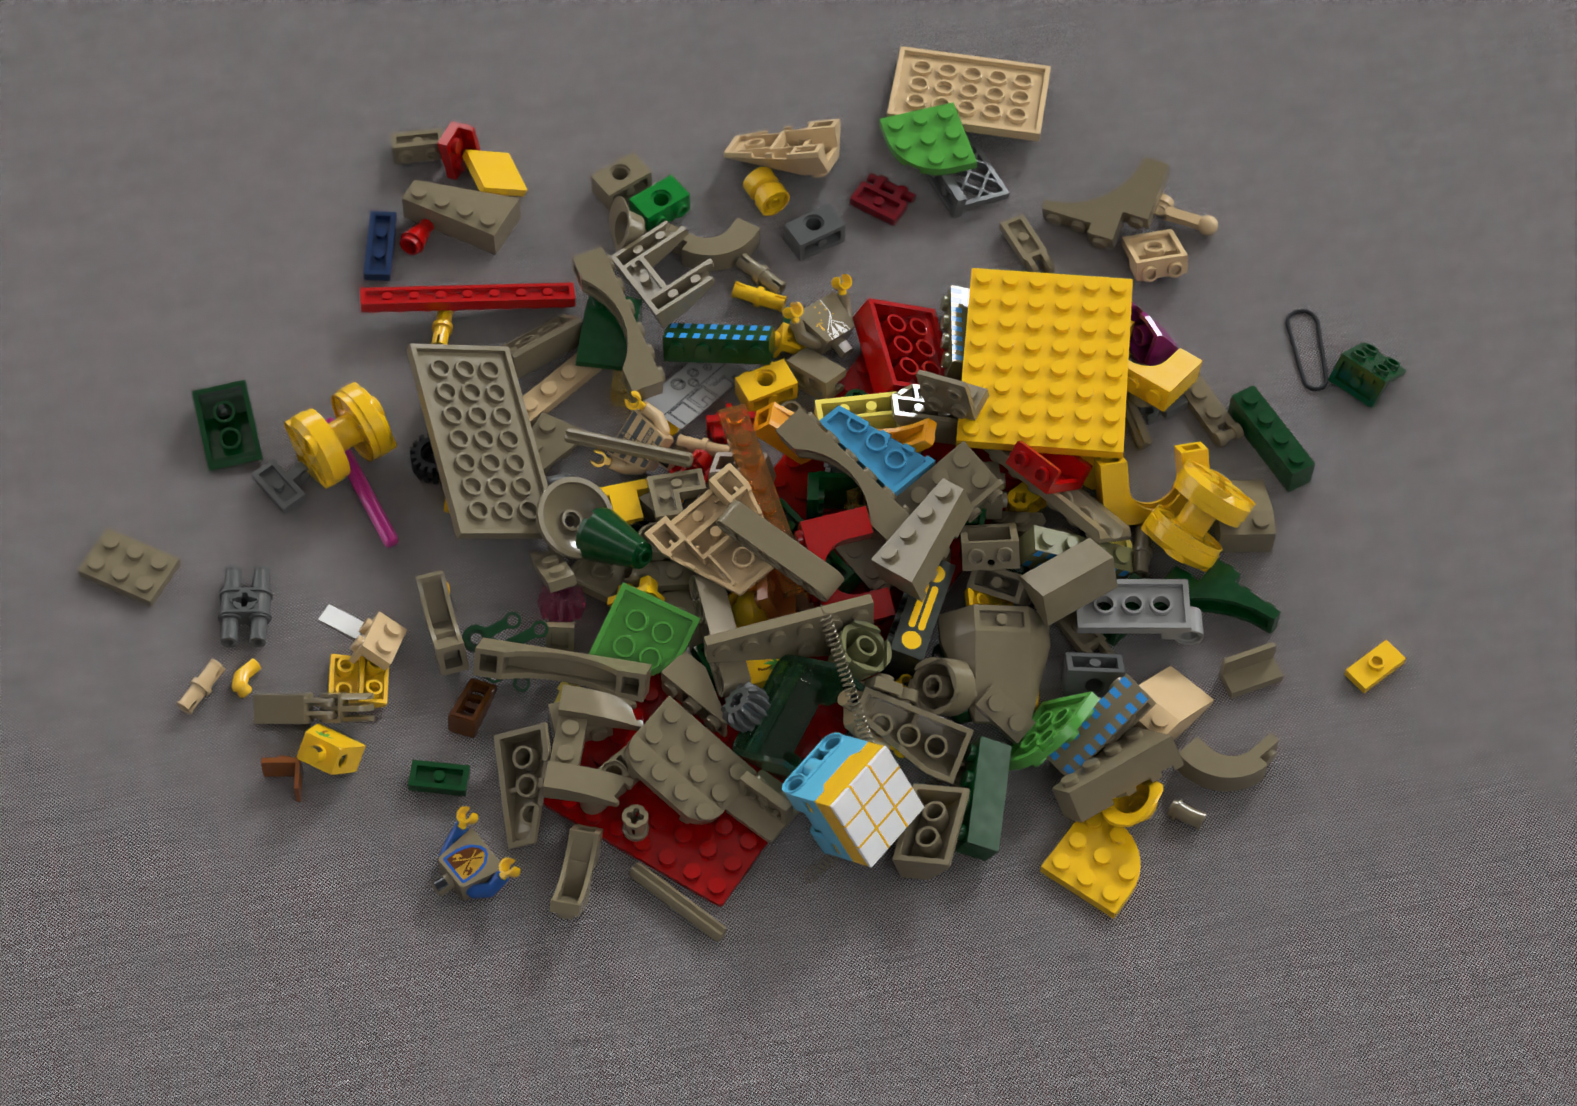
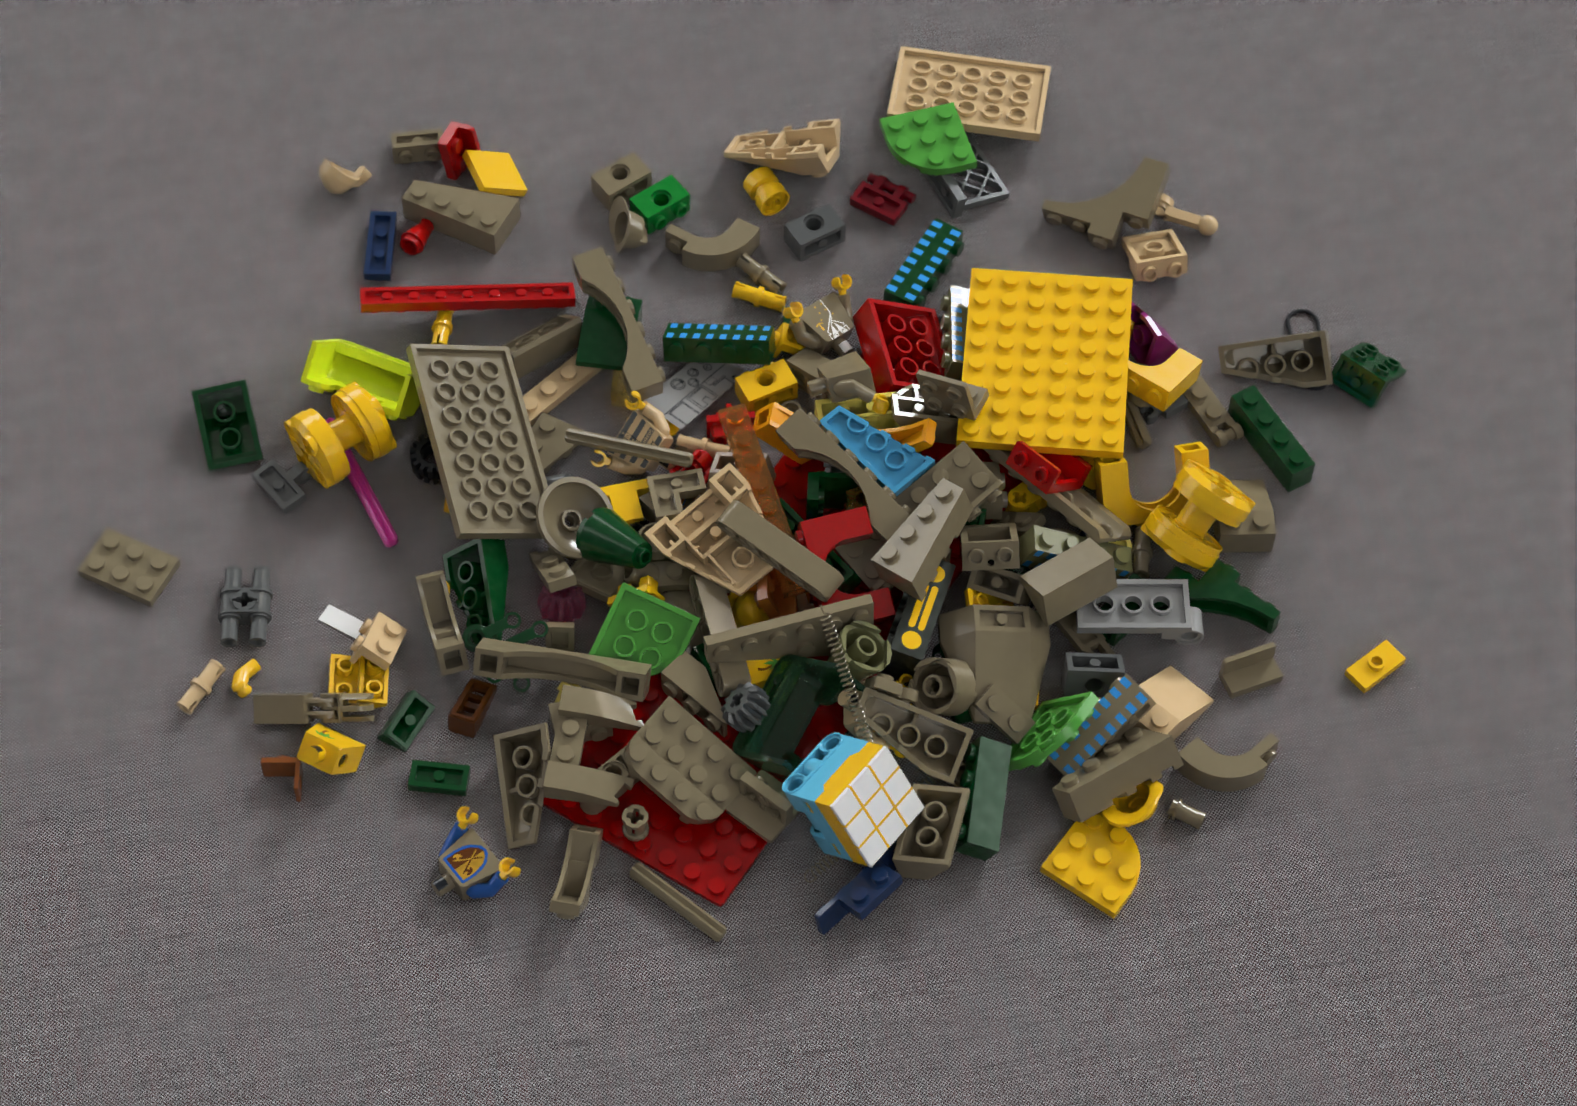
(338, 179): none -> tan piece
(340, 362): none -> neon yellow windscreen
(406, 721): none -> dark green slope
(480, 581): none -> dark green wedge
(663, 300): dark tan wedge -> none
(847, 379): none -> dark tan torso
(862, 893): none -> dark blue bracket
(925, 265): none -> dark green brick
(1026, 244): dark tan hinge -> none
(1287, 359): none -> dark tan wedge

